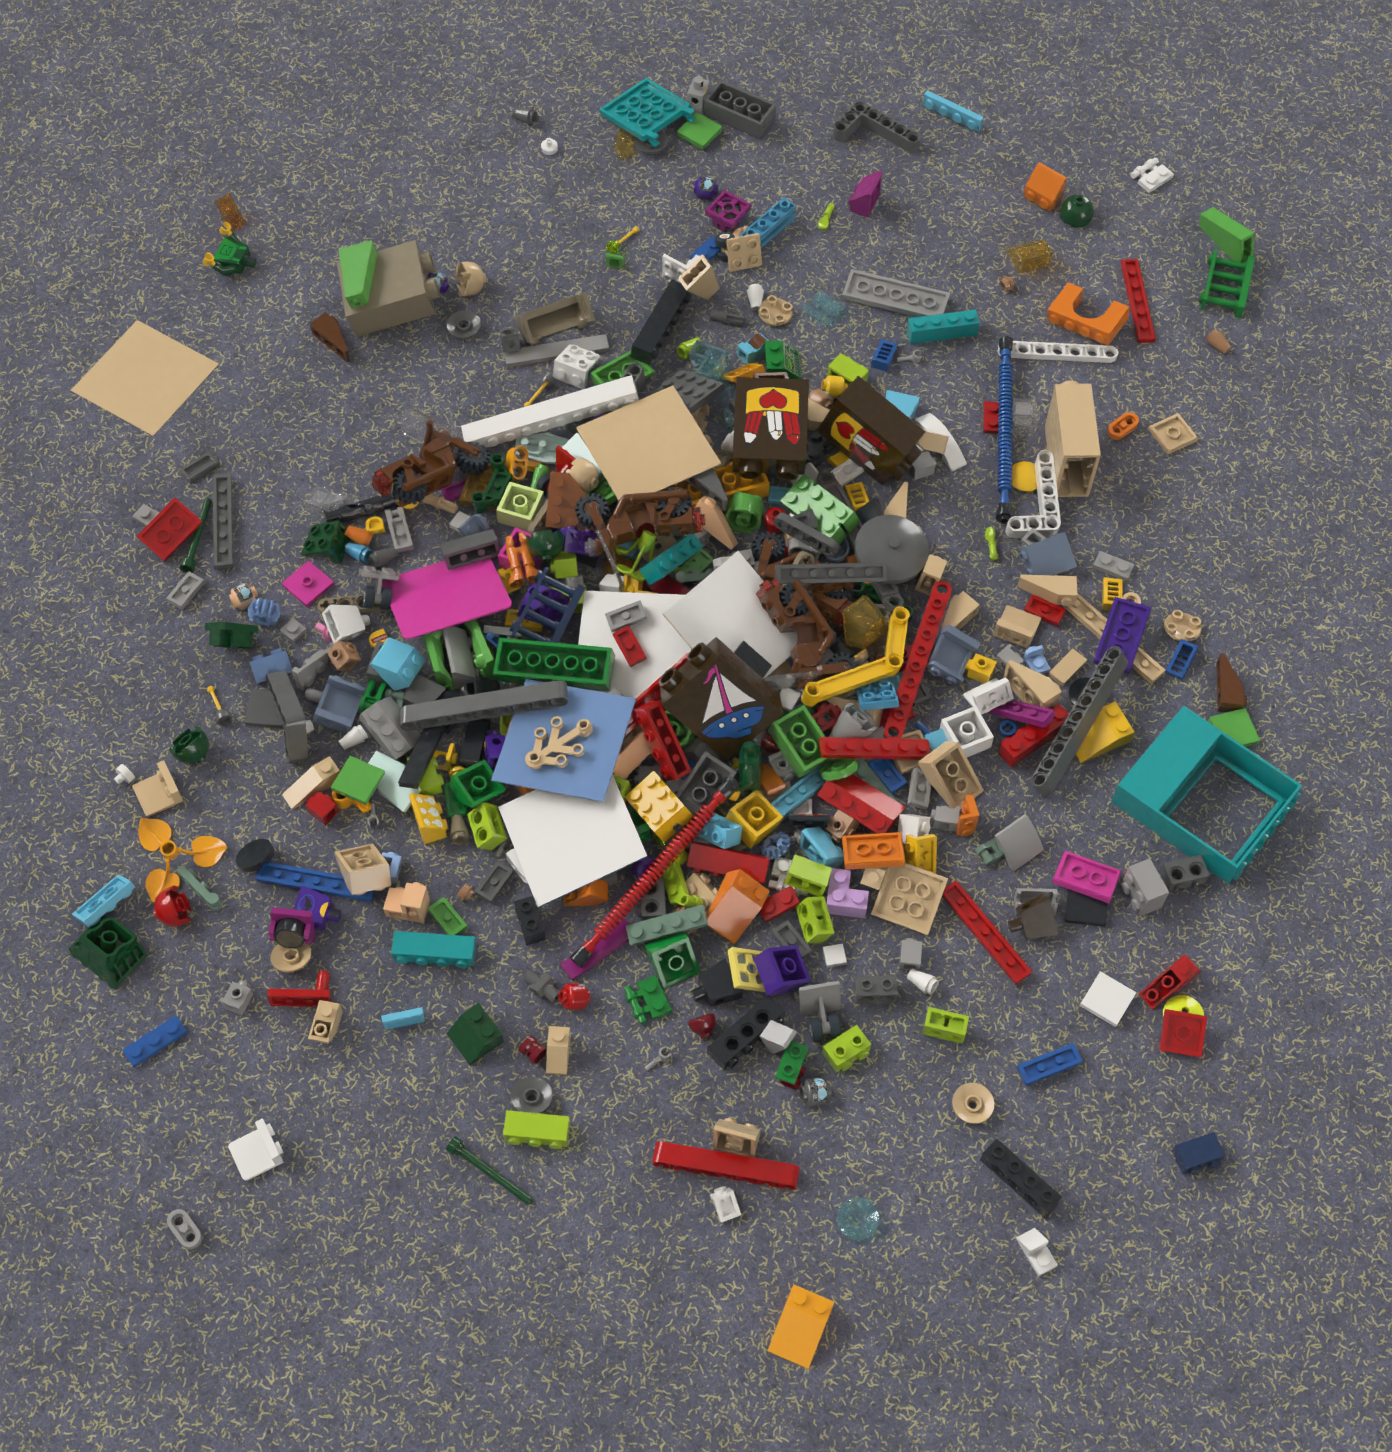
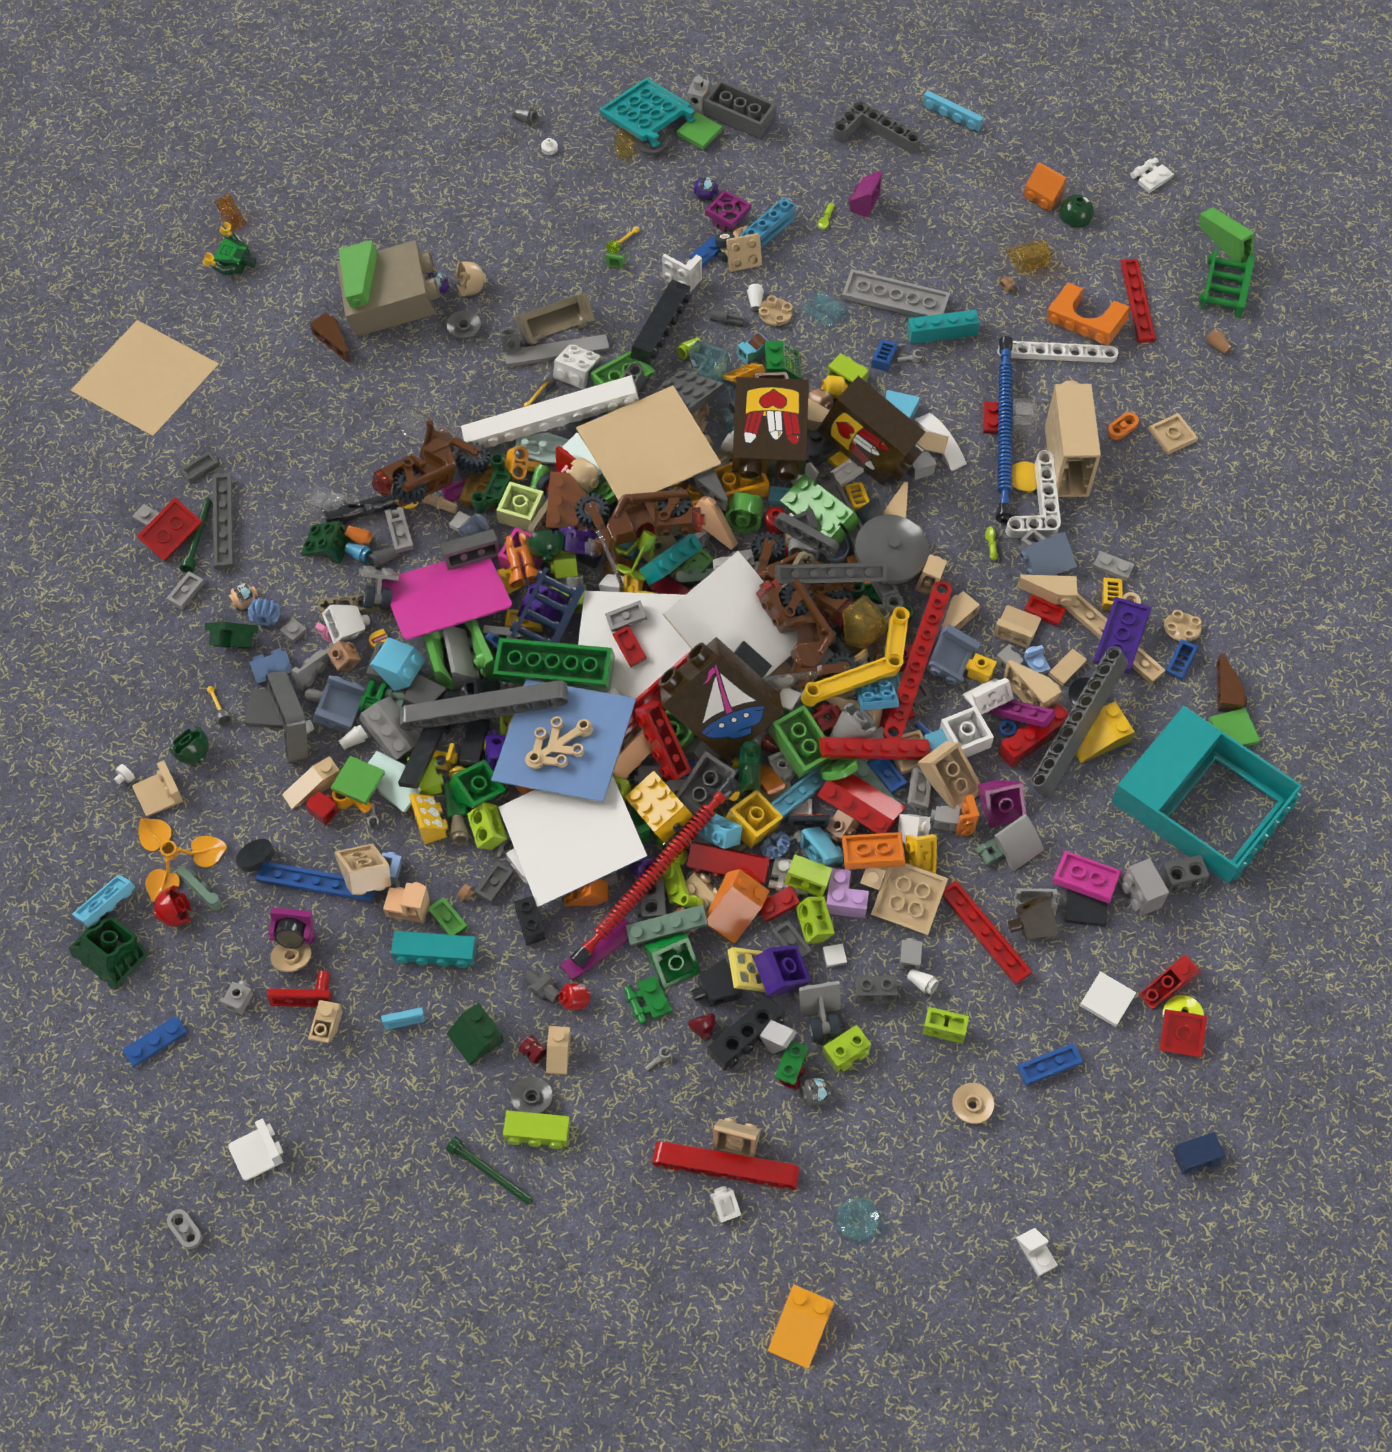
(307, 583): dark pink plate -> none
(319, 904): dark purple torso -> none
(375, 525): yellow tile -> none
(700, 279): tan slope -> none
(1002, 801): none -> magenta slope
(1020, 1178): black brick -> none

